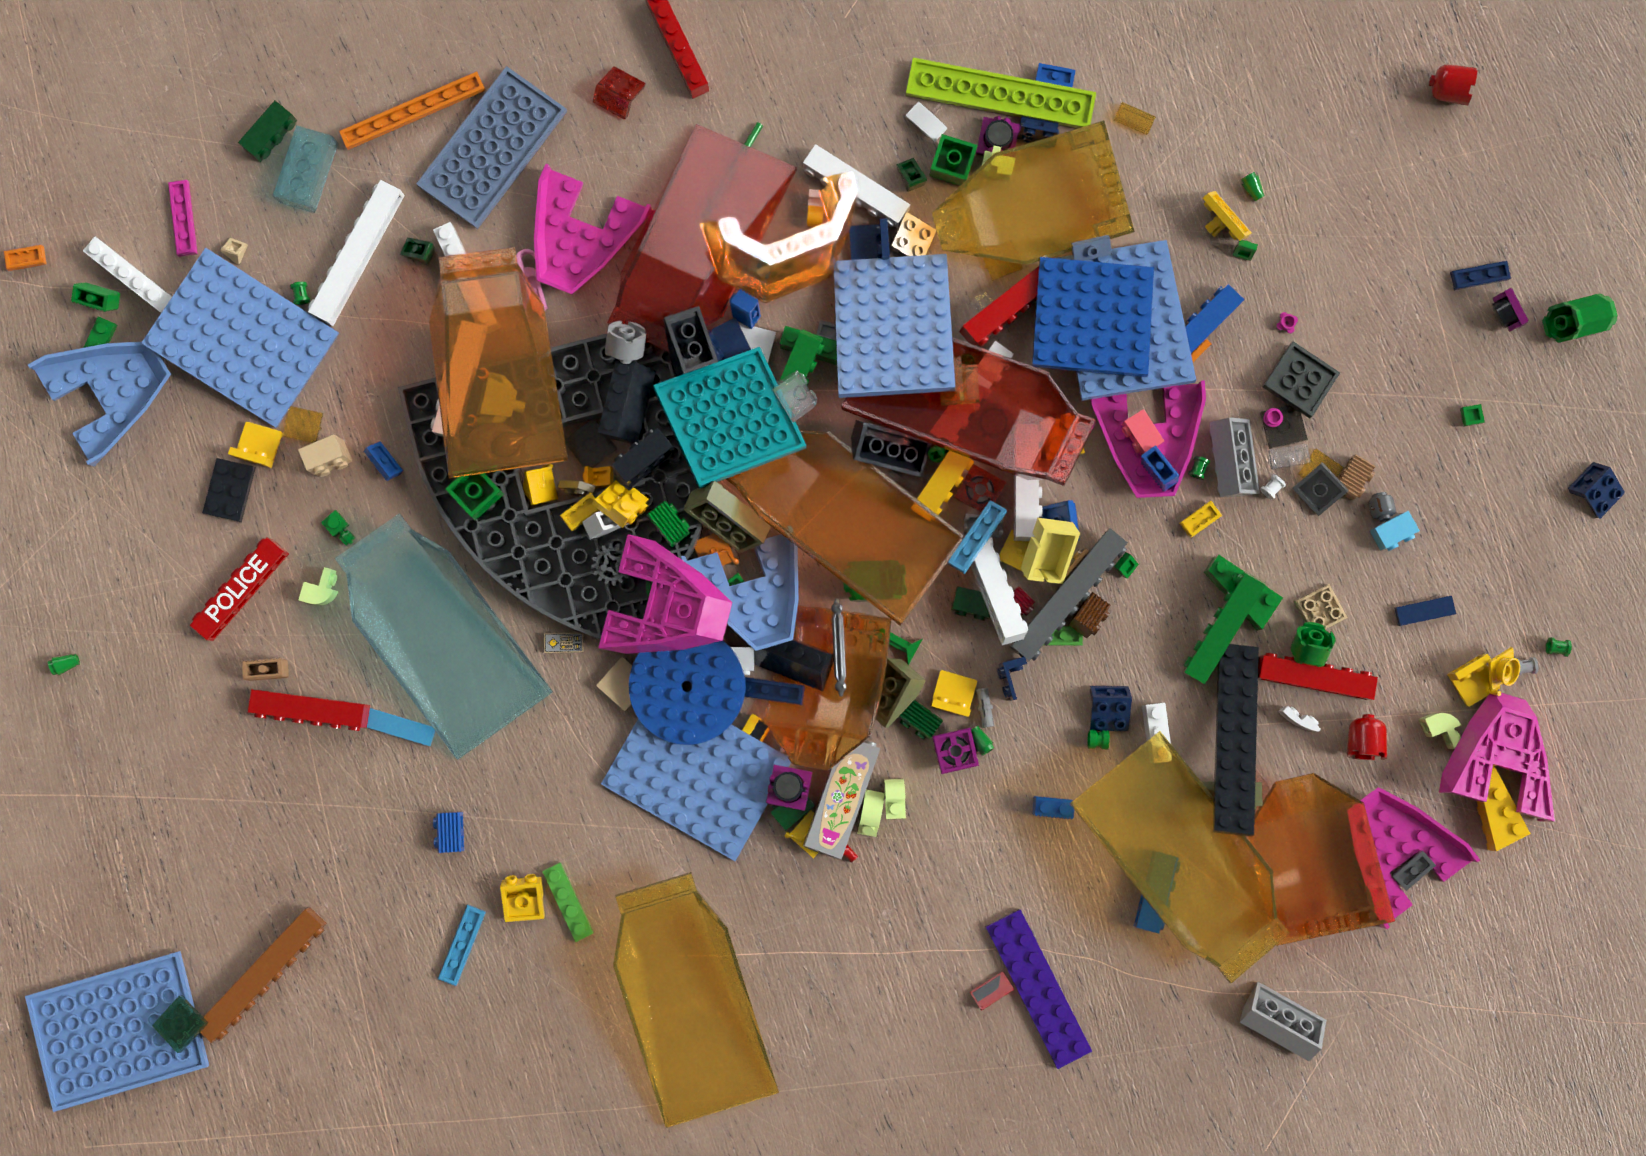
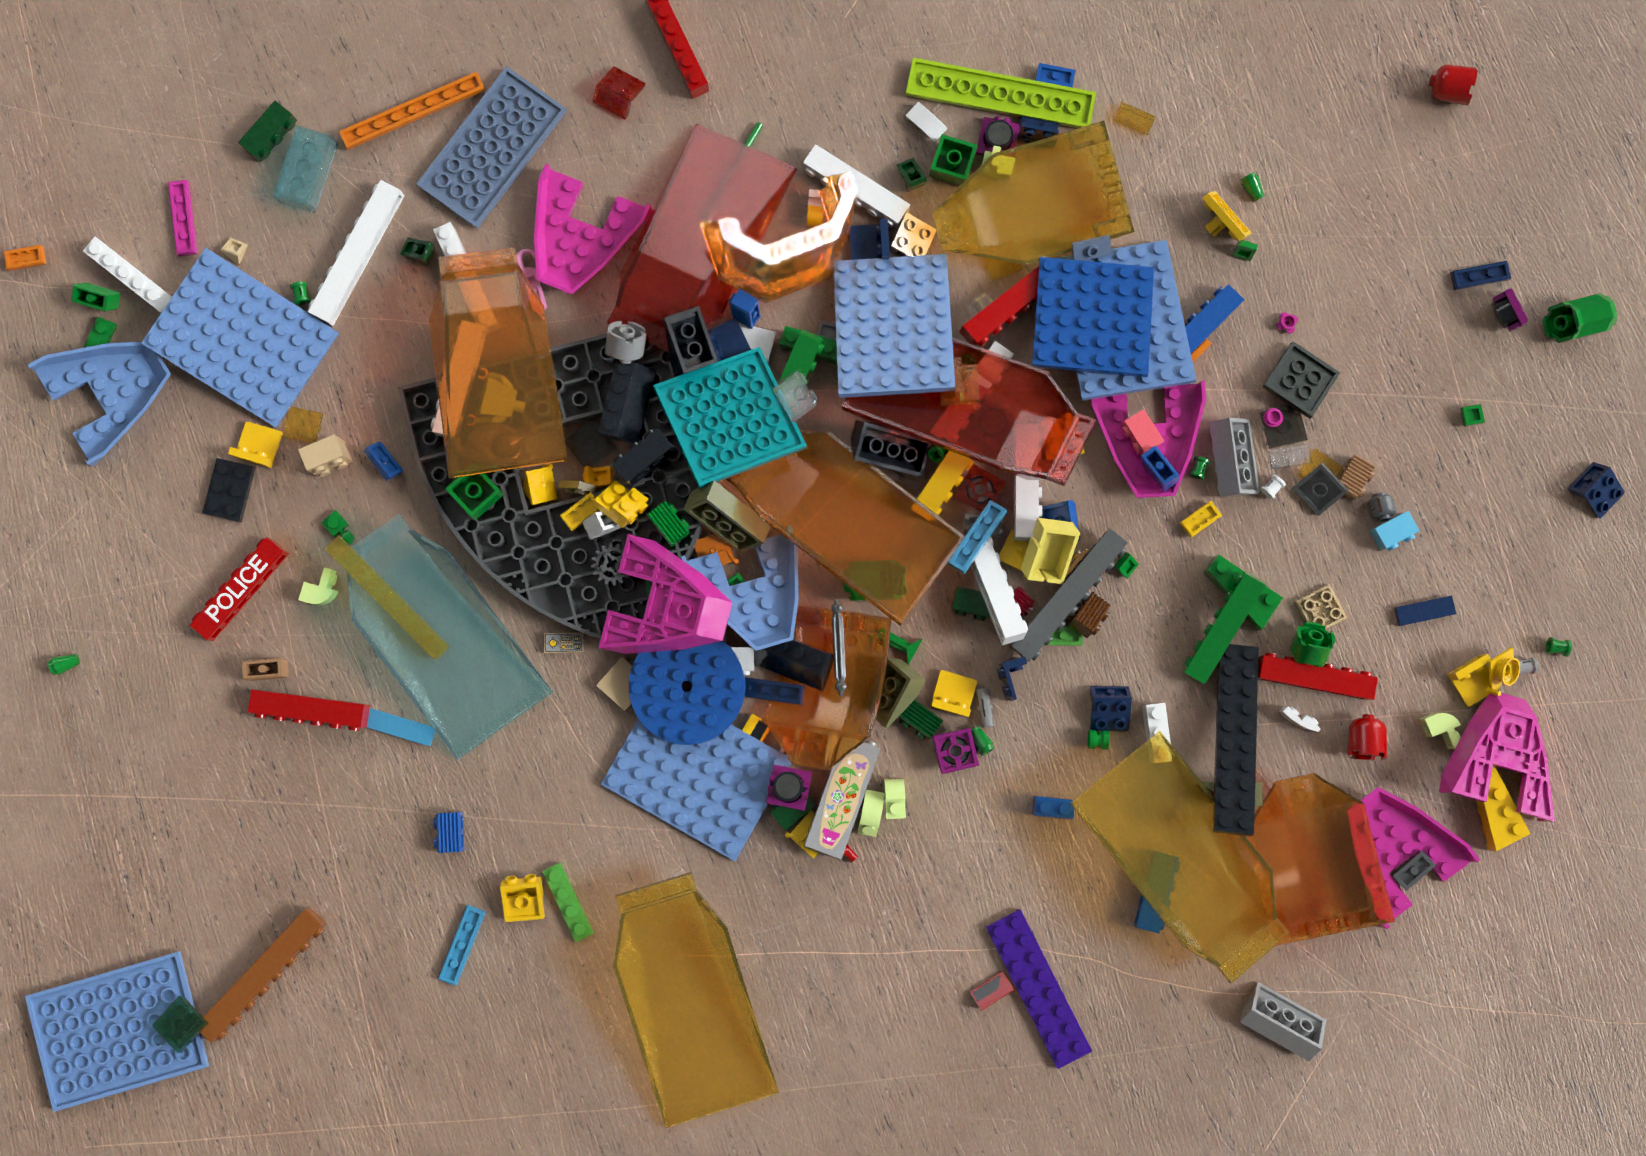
(387, 597): none -> clear yellow tile

